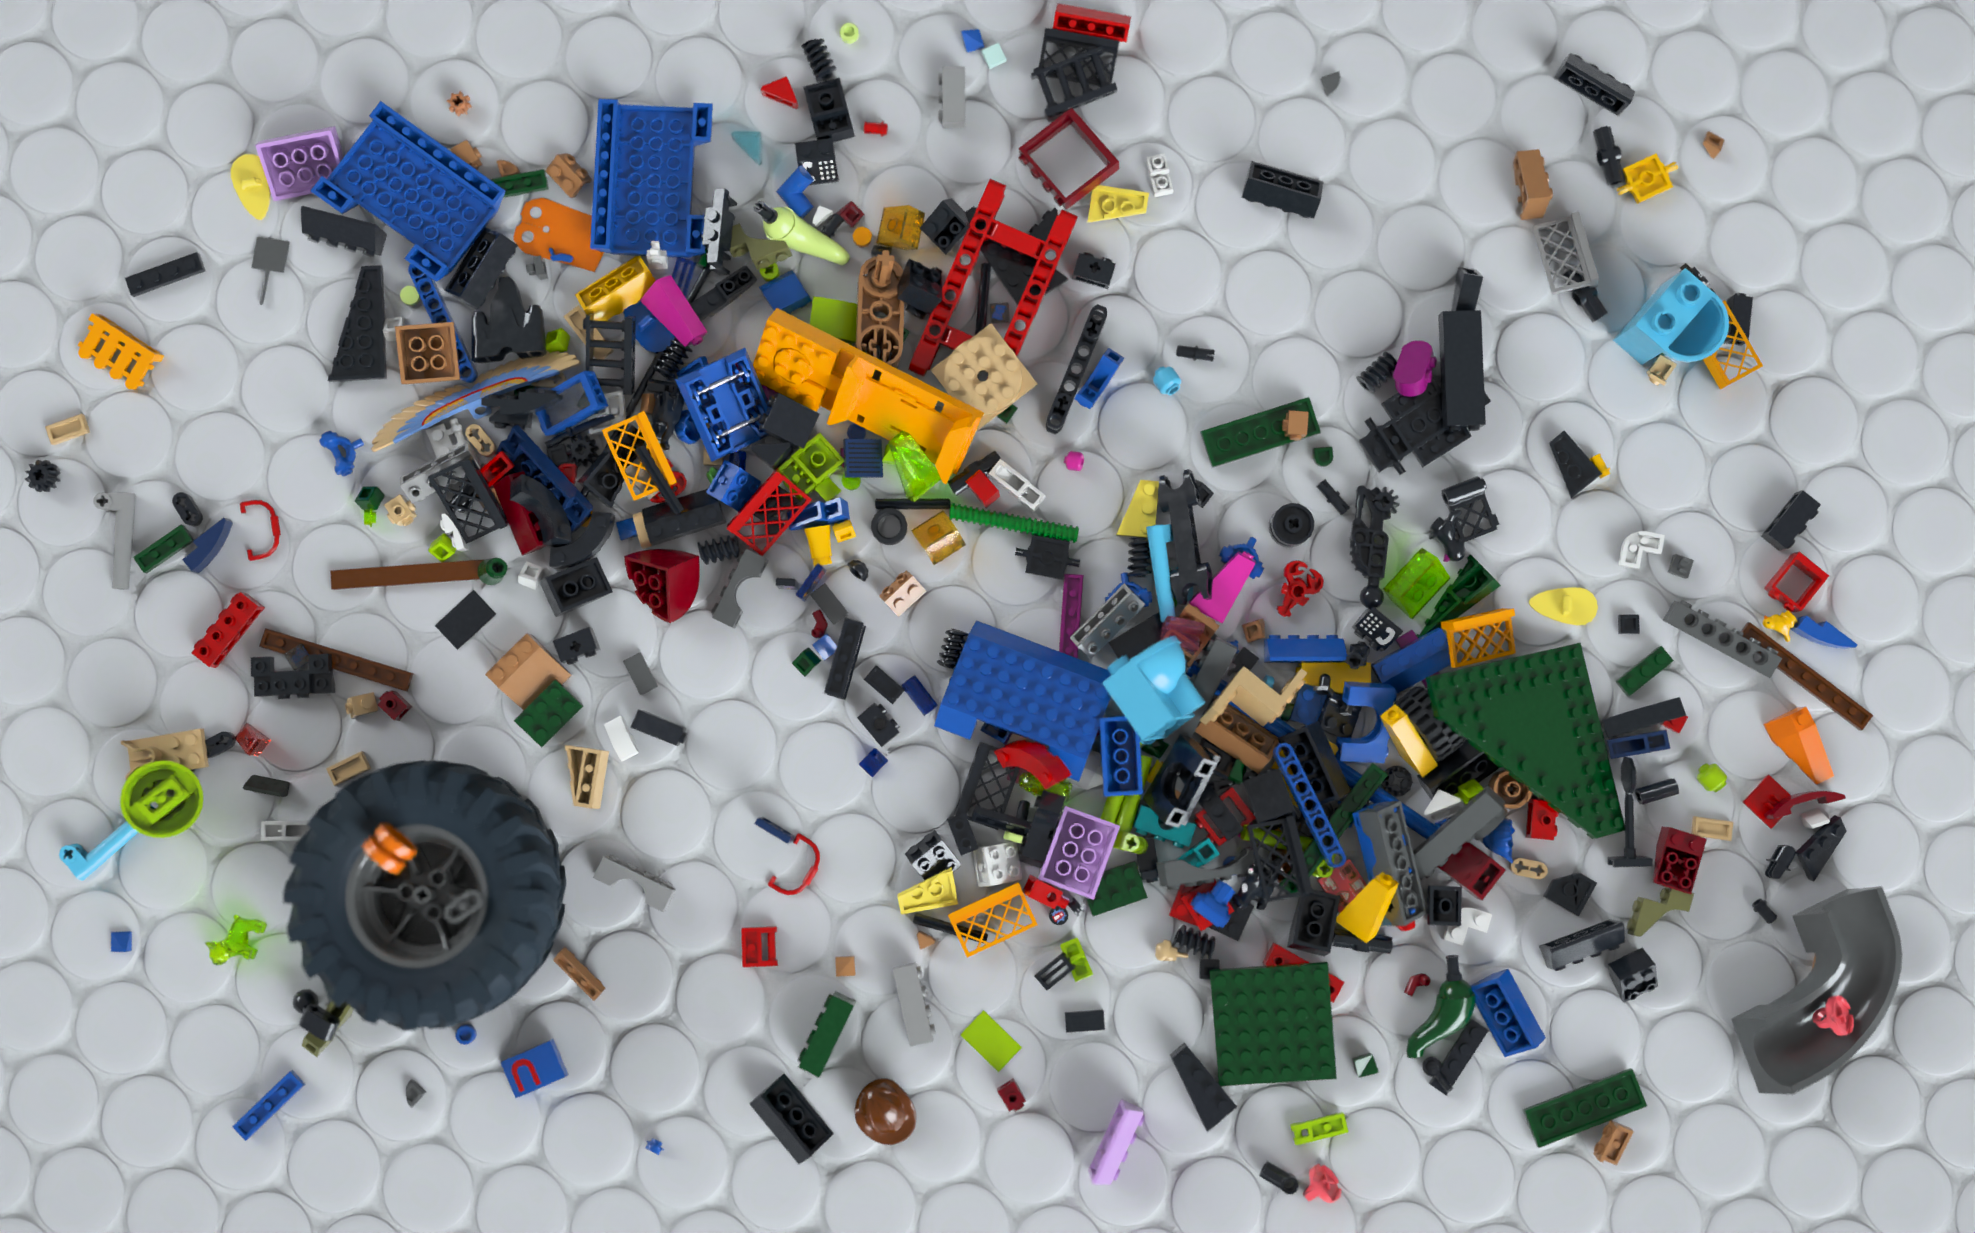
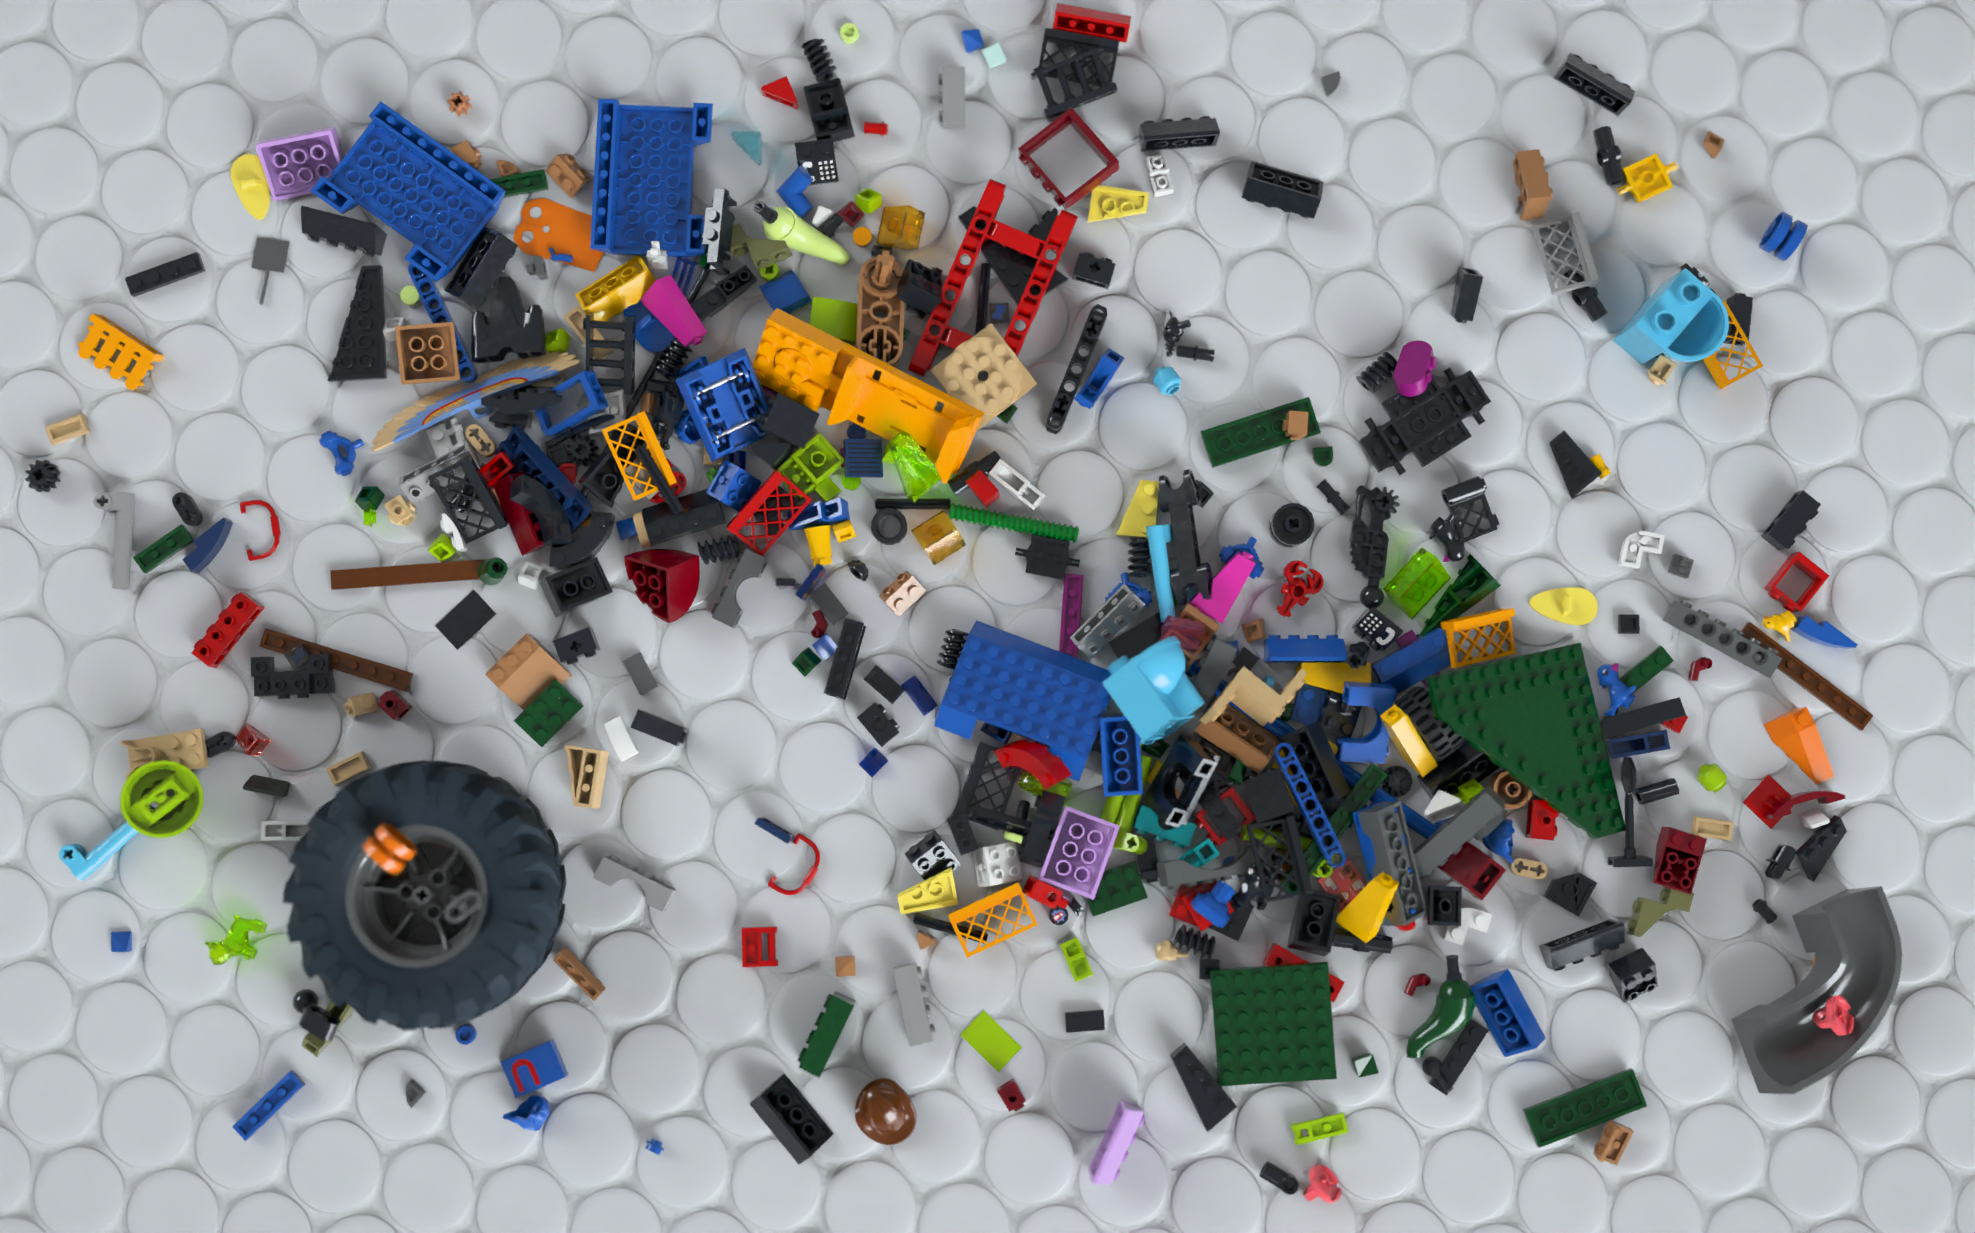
(530, 1113): none -> blue hair
(868, 200): none -> lime slope
(946, 225): black slope -> none
(1066, 961): black tile -> none
(1074, 461): dark pink piece -> none
(1173, 331): none -> black piece
(1178, 134): none -> black slope
(1324, 685): black piece -> none
(1462, 370): black brick -> none
(1619, 692): none -> blue animal
(1697, 666): none -> dark red arm
(1783, 236): none -> blue wheel

